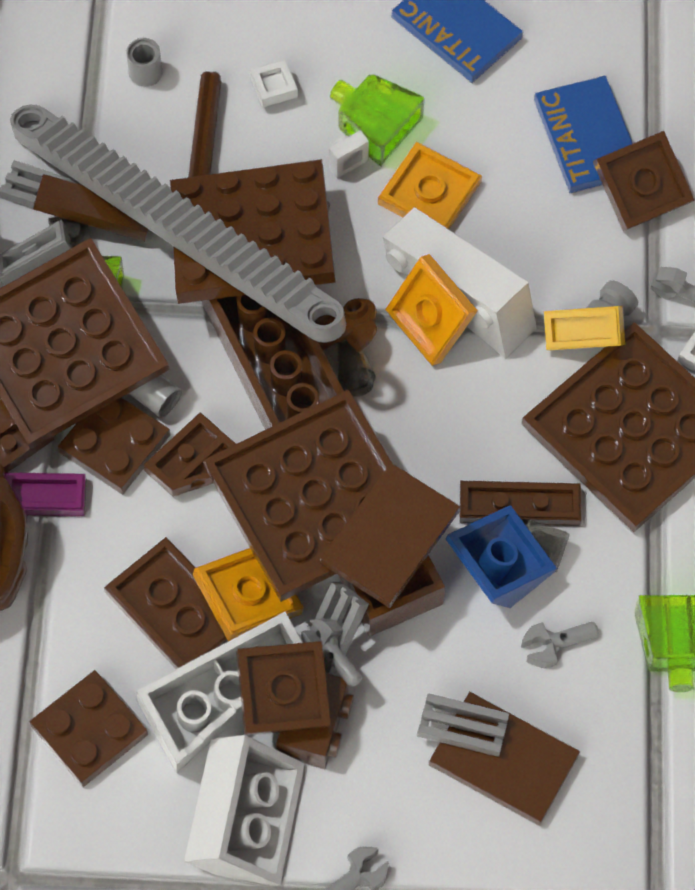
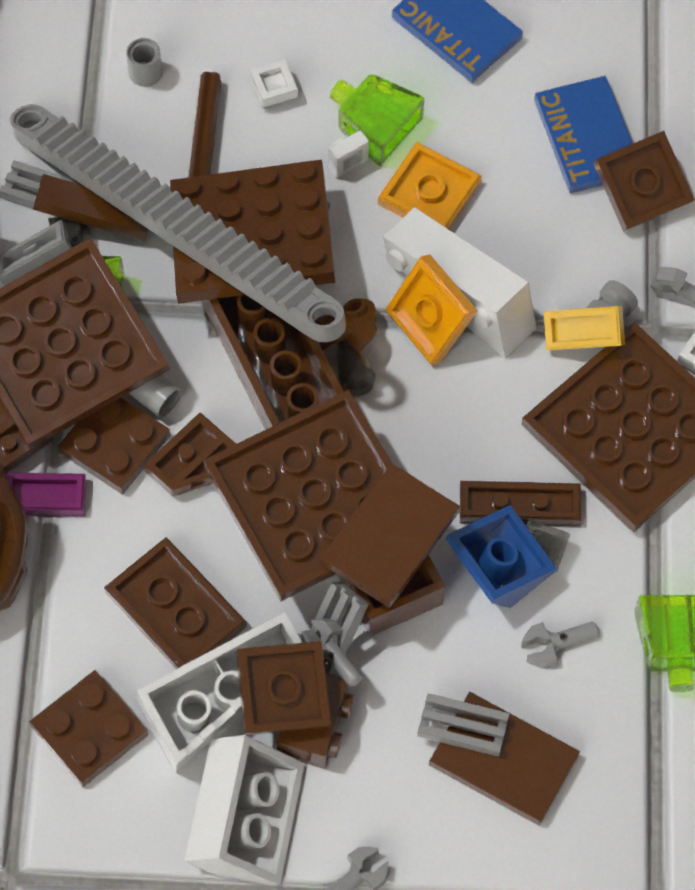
(241, 593): light orange tile -> none

